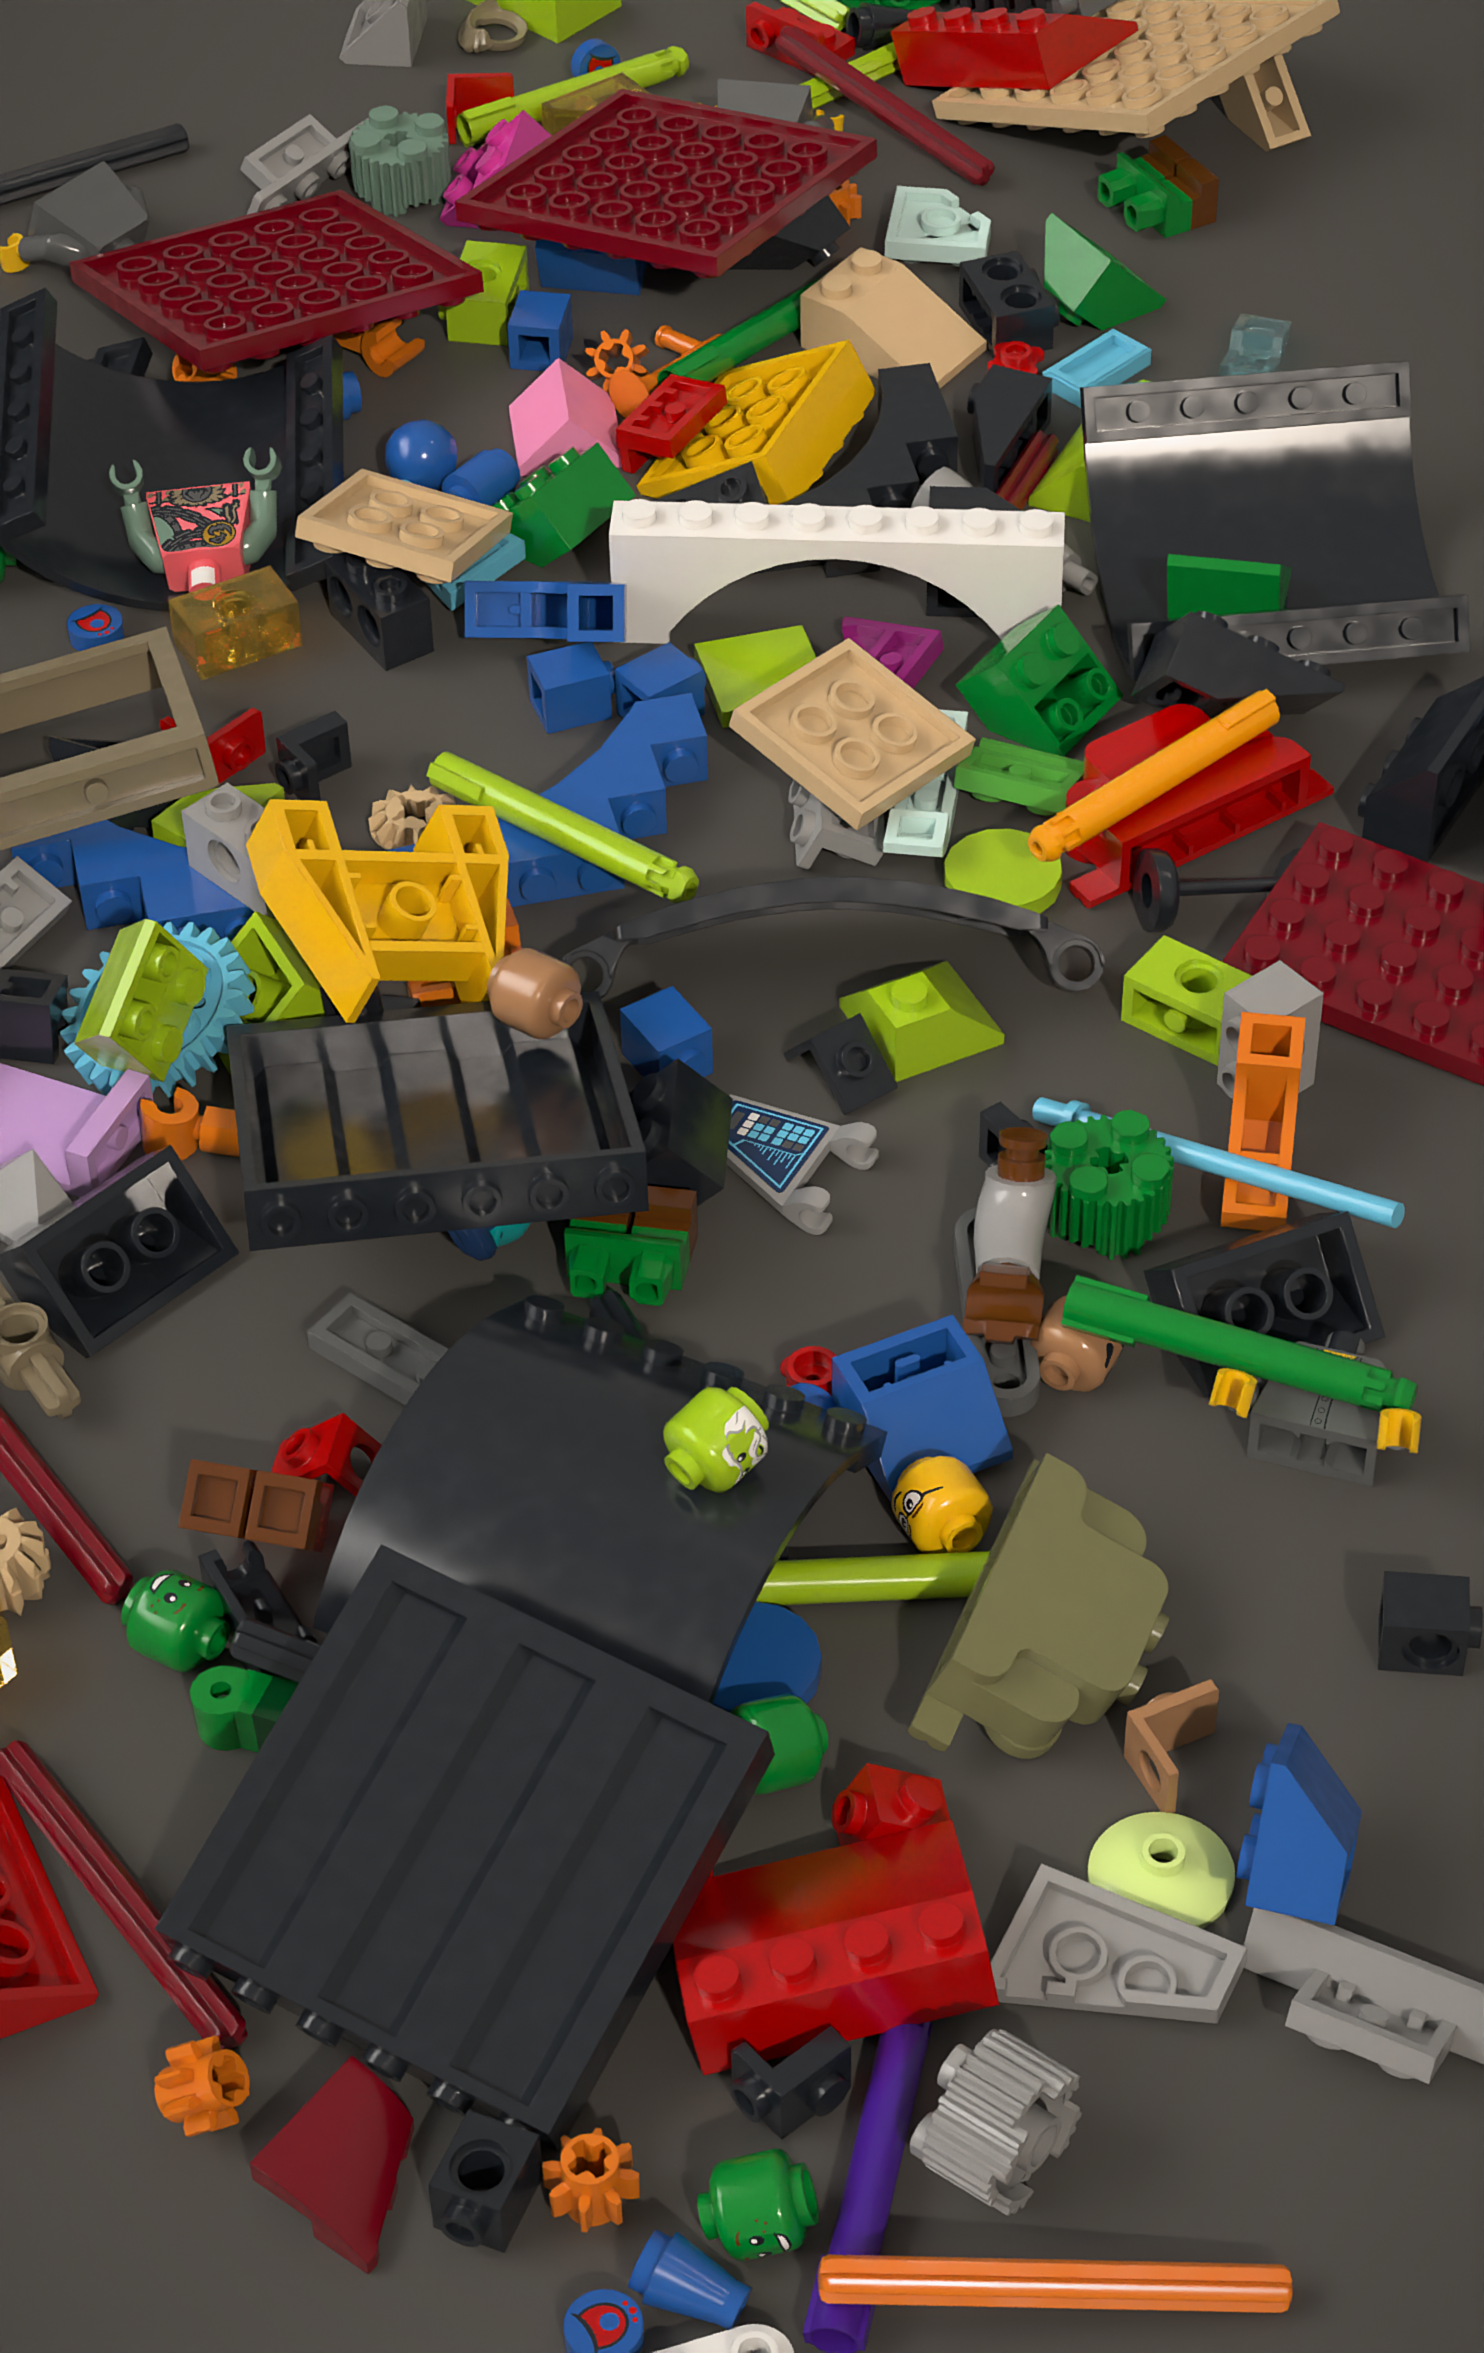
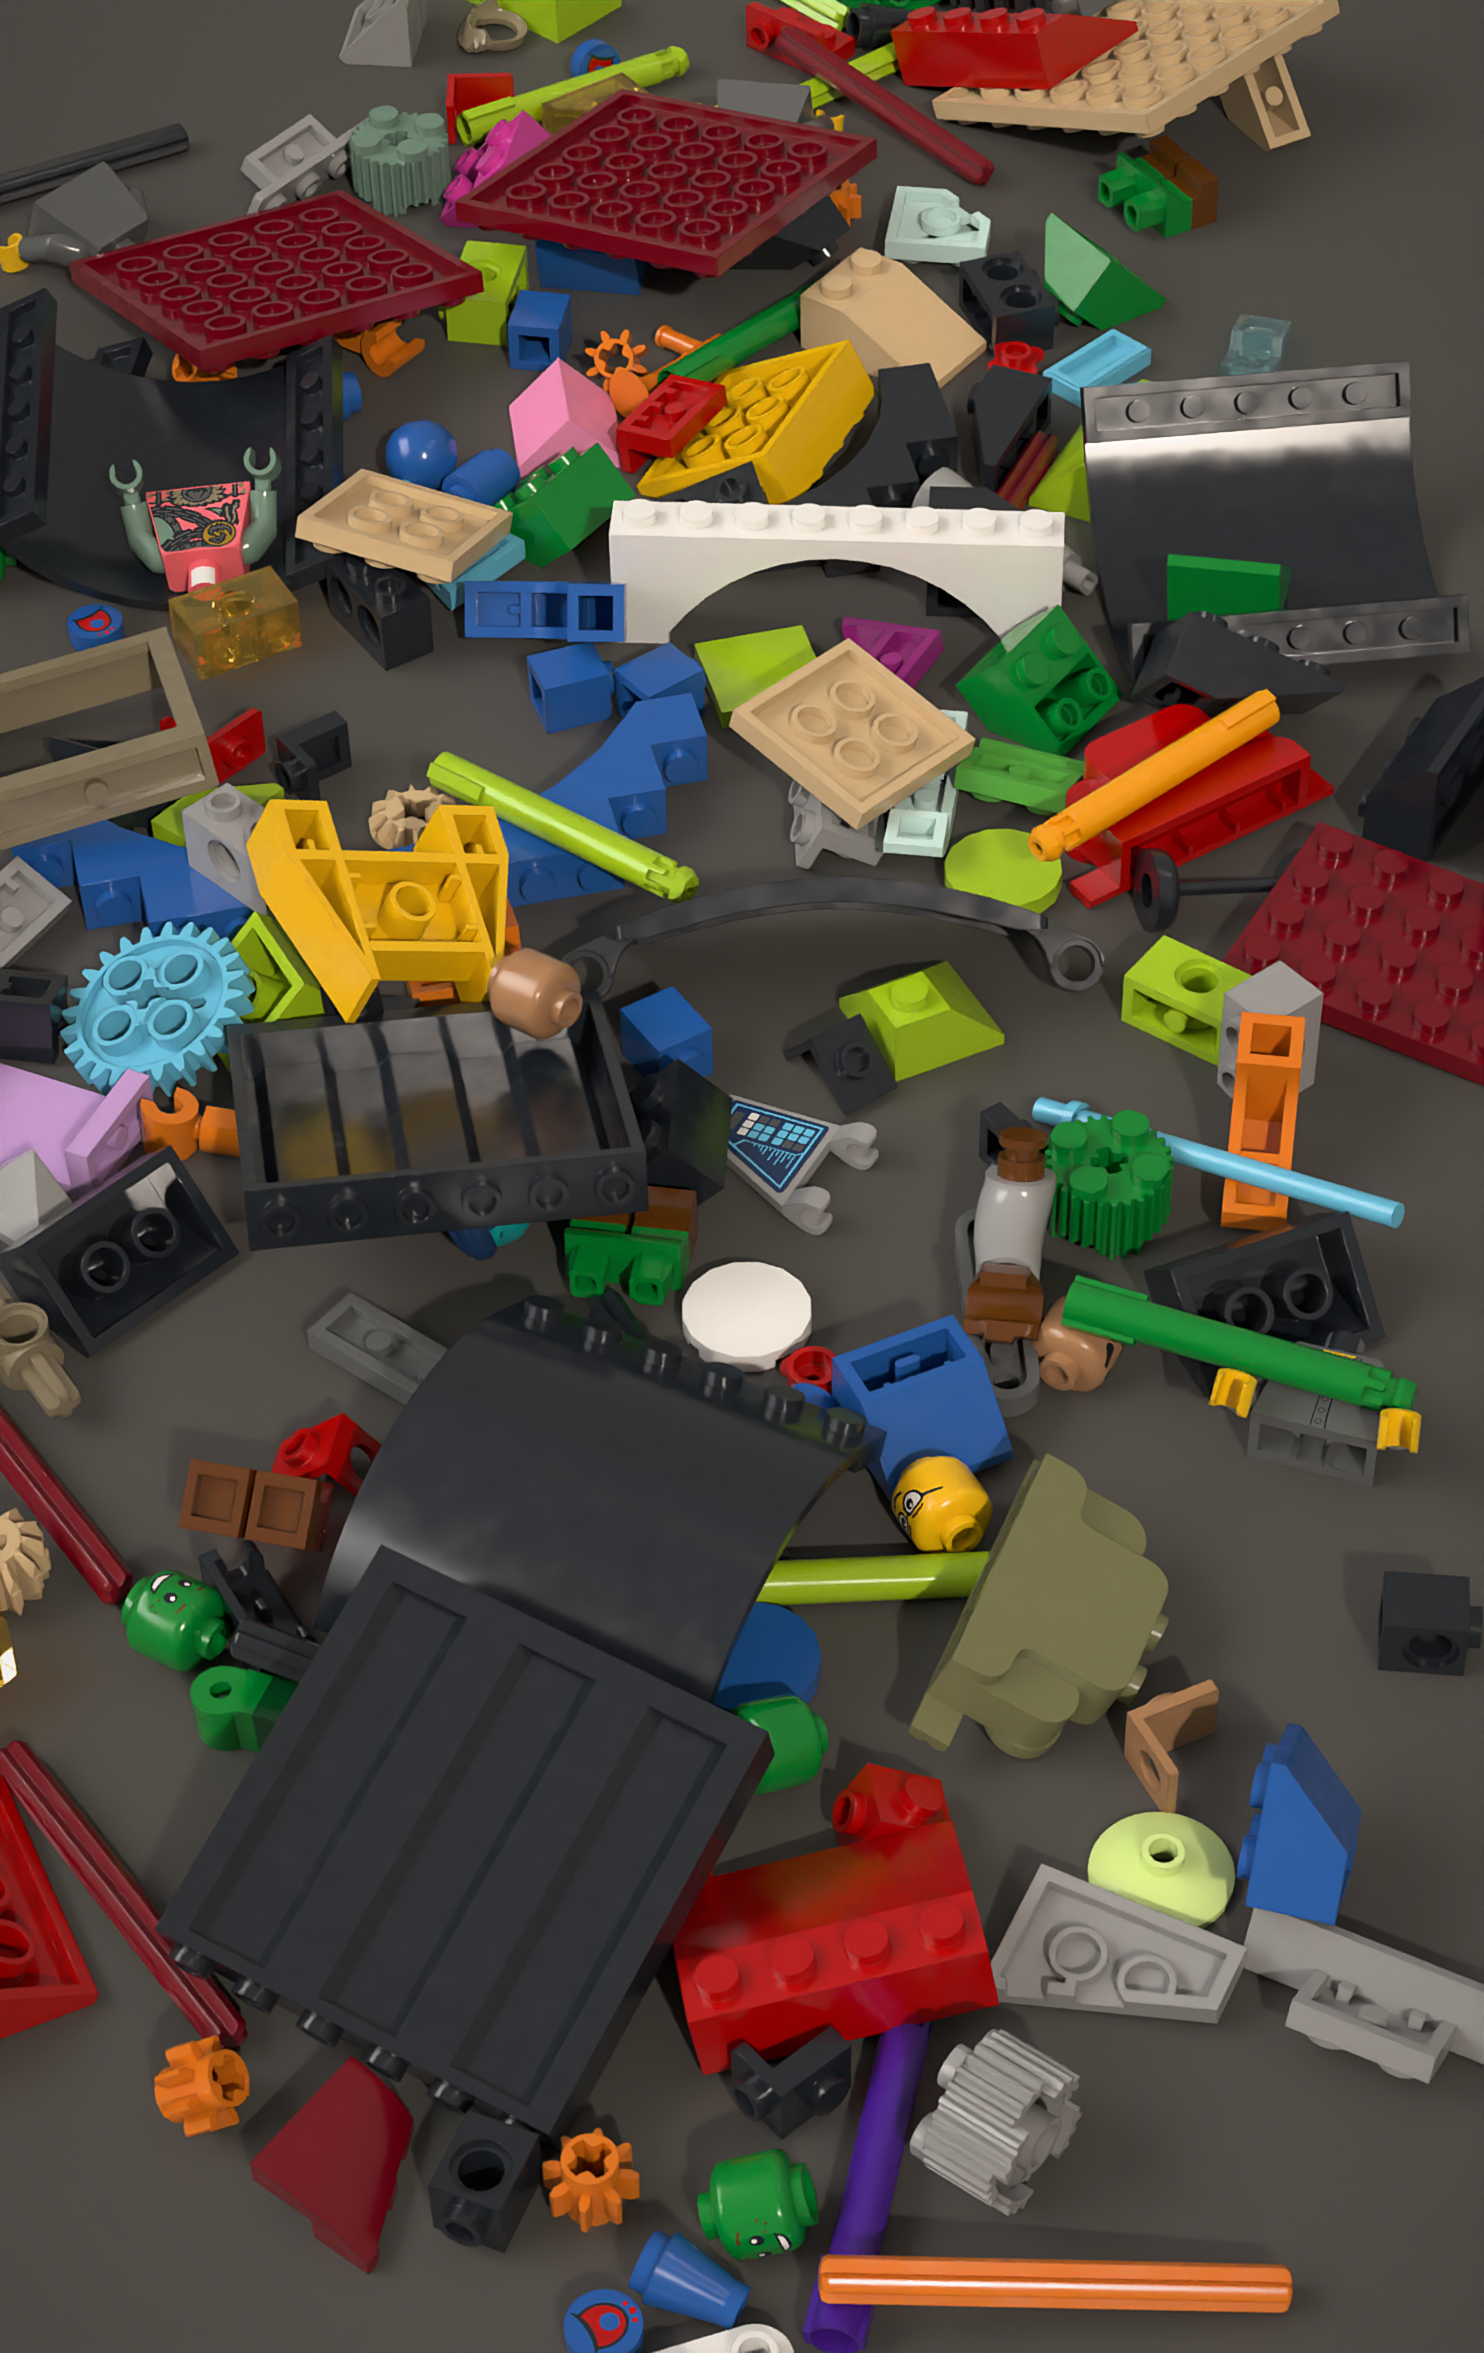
(142, 1002): lime slope -> none
(715, 1439): lime head -> none
(746, 1315): none -> white tile

